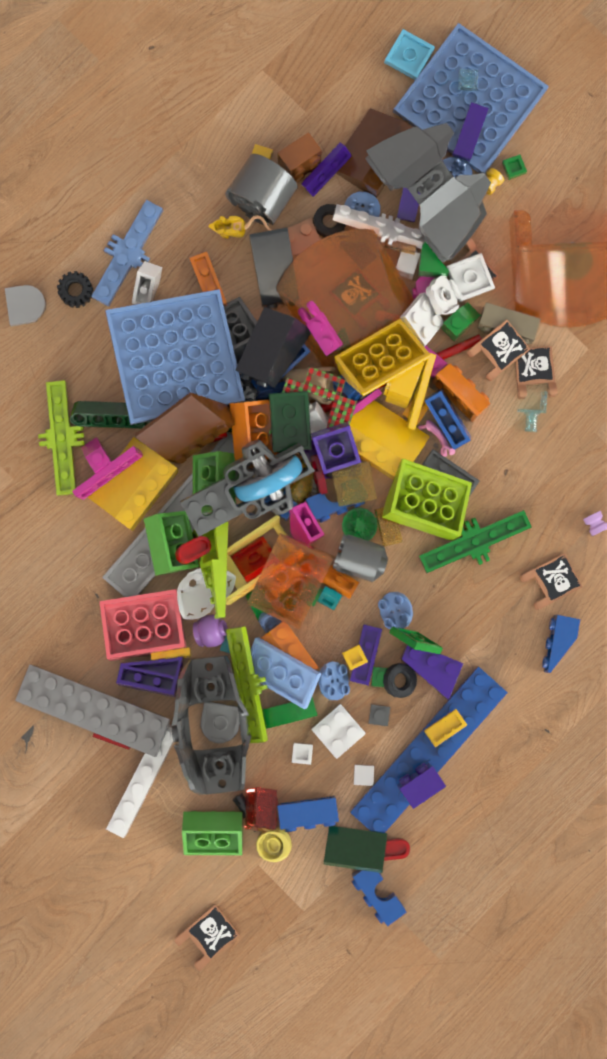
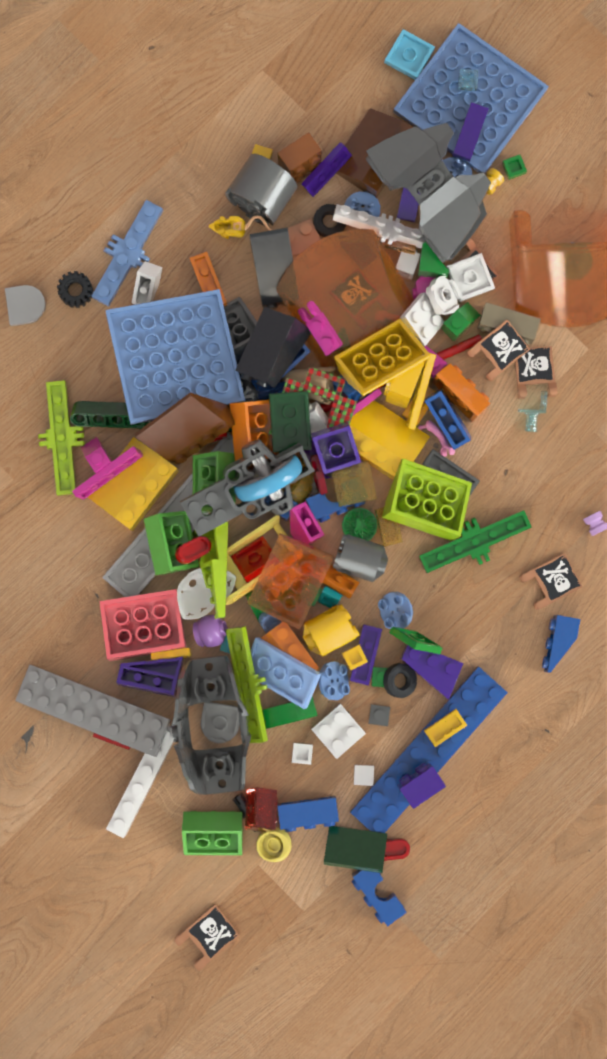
(329, 630): none -> yellow cylinder

